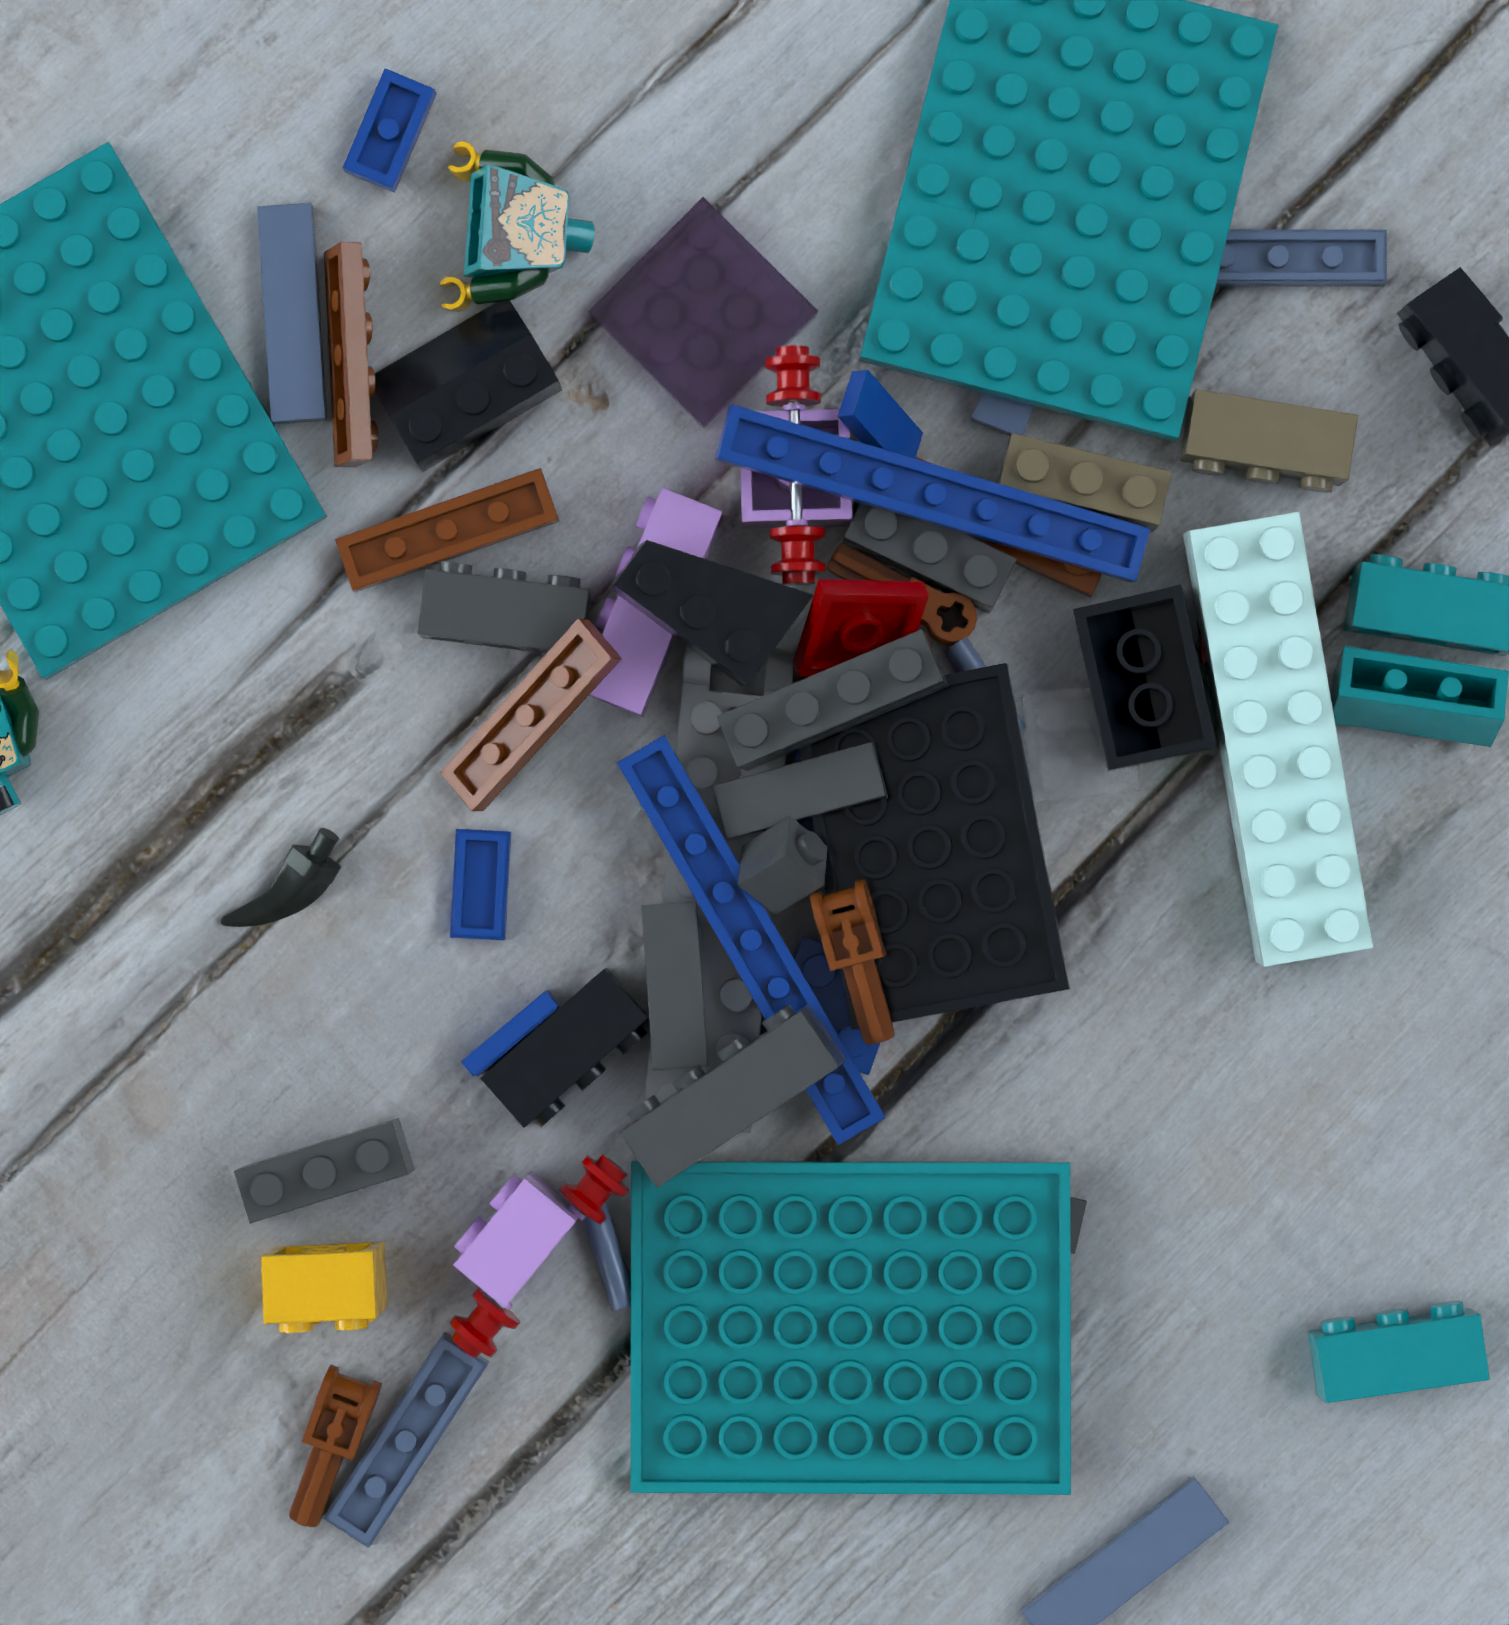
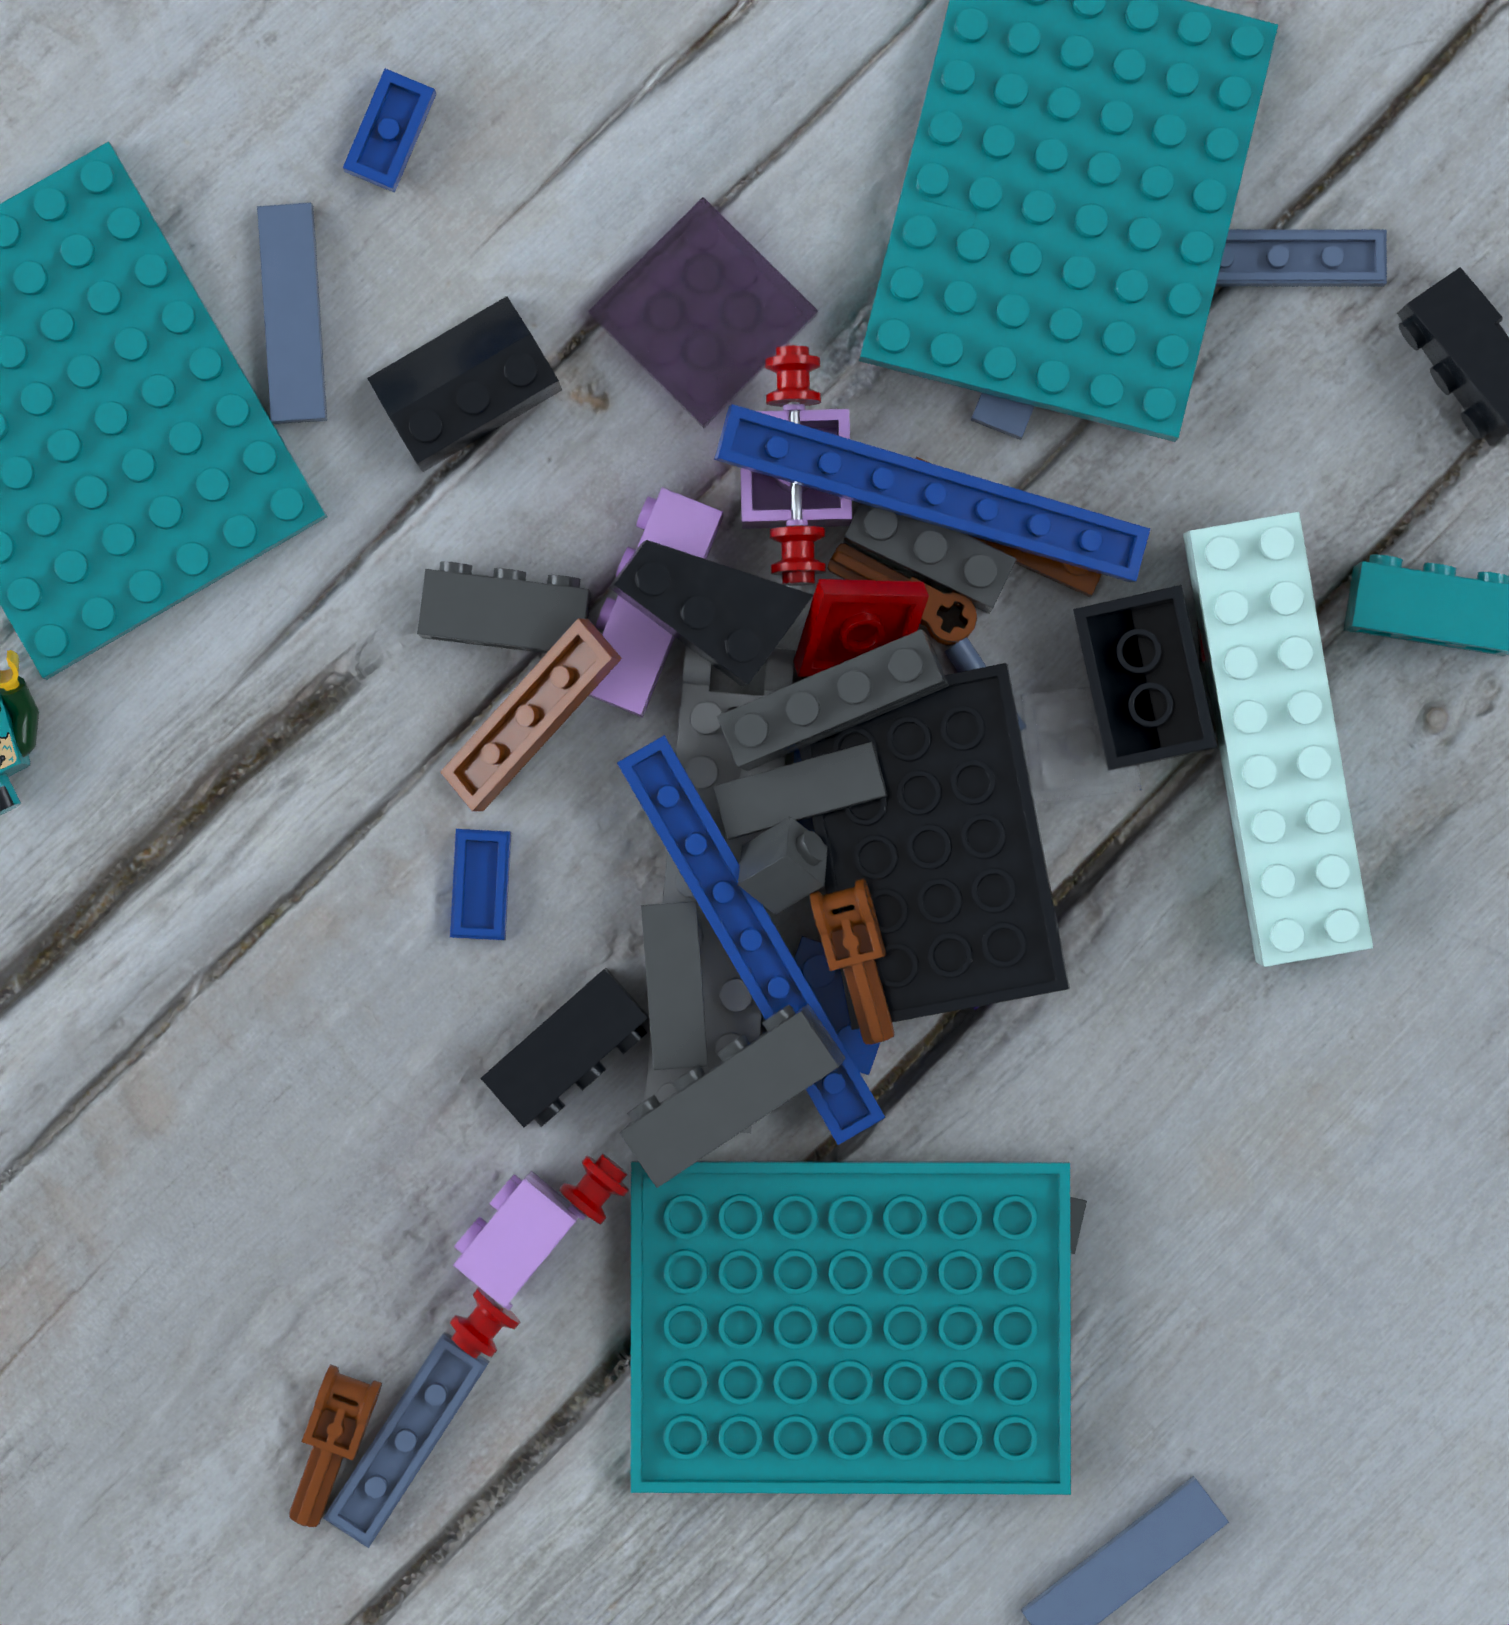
(299, 883): pearl dark grey bar -> none
(324, 1170): dark grey brick -> none
(324, 1284): yellow brick -> none
(348, 336): dark orange plate -> none
(447, 530): dark orange plate -> none
(511, 1033): blue tile -> none
(513, 227): torso -> none
(610, 1261): sand blue piece -> none
(877, 417): blue tile -> none
(1086, 480): dark tan brick -> none
(1268, 440): dark tan brick -> none
(1398, 1352): teal brick -> none
(1419, 696): teal brick -> none

